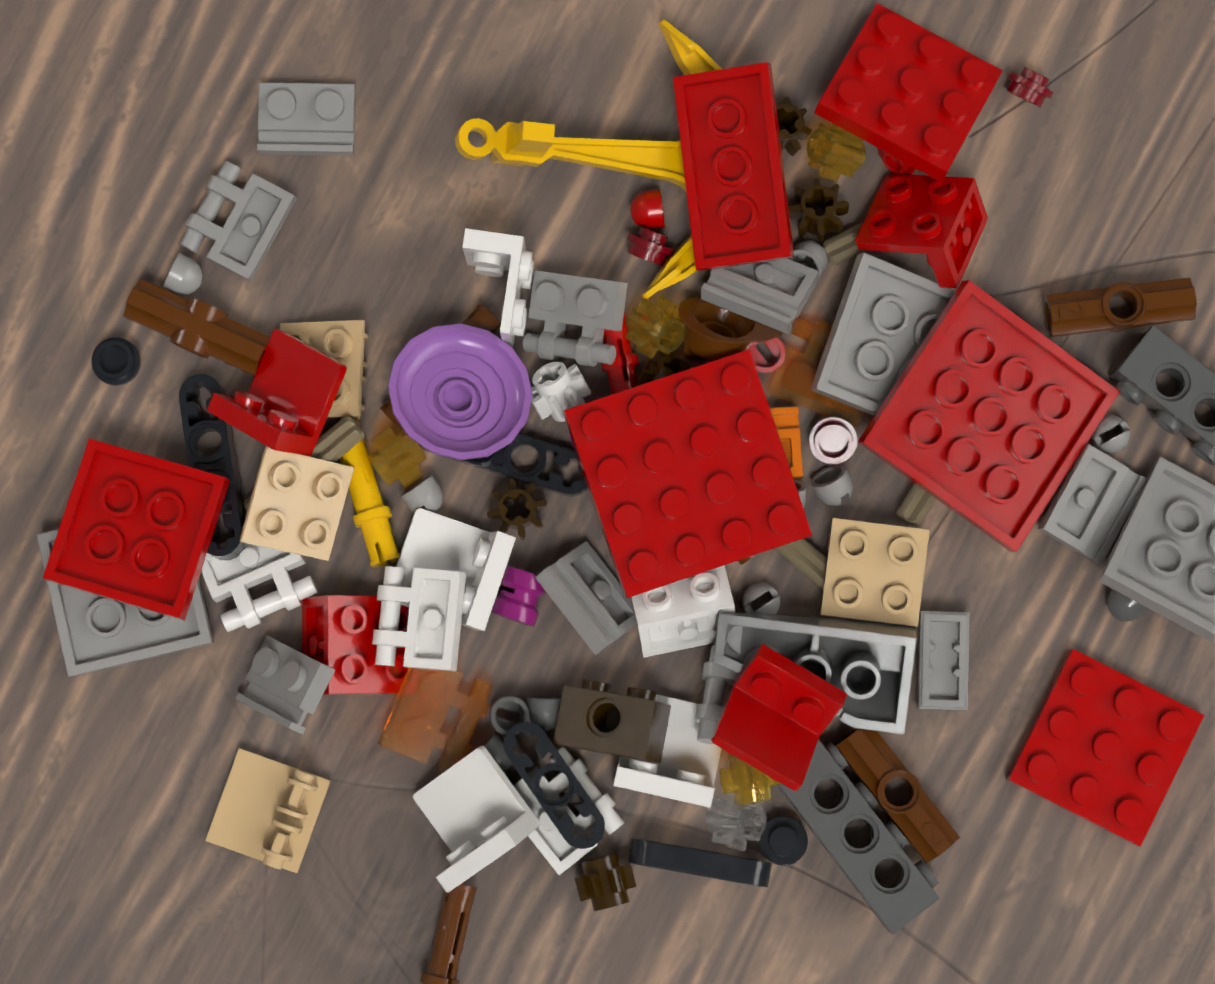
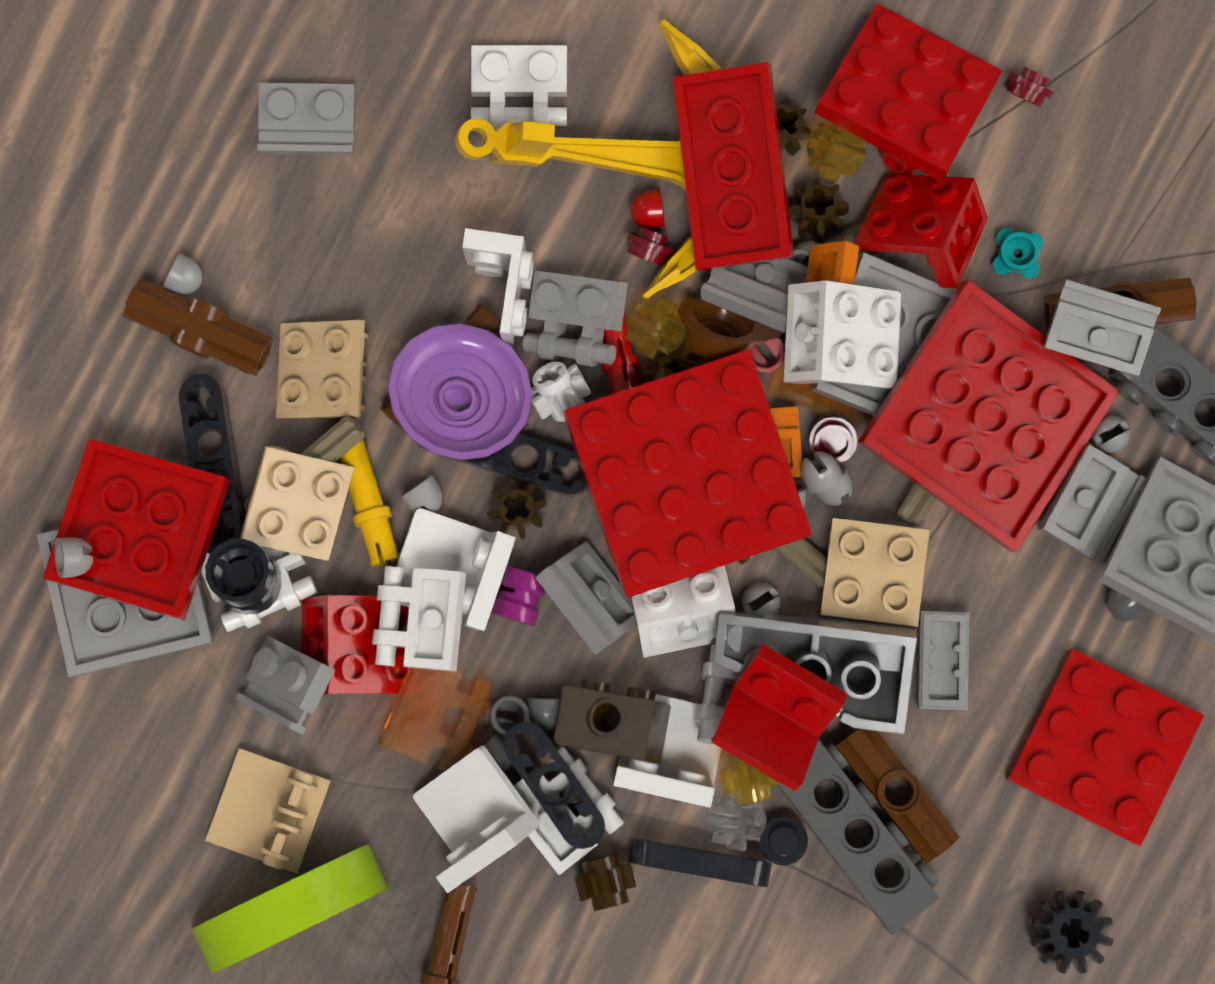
(72, 556): none -> light grey hinge
(116, 361): black plate -> none
(243, 576): none -> black wheel
(250, 227): light grey plate -> none
(286, 397): red bracket -> none
(289, 908): none -> lime window
(396, 457): clear yellow gear -> none
(519, 72): none -> white plate
(821, 473): none -> light grey hinge
(833, 262): none -> orange plate
(842, 334): none -> white bracket
(1027, 243): none -> teal plate
(1083, 920): none -> black gear
(1102, 327): none -> light grey plate

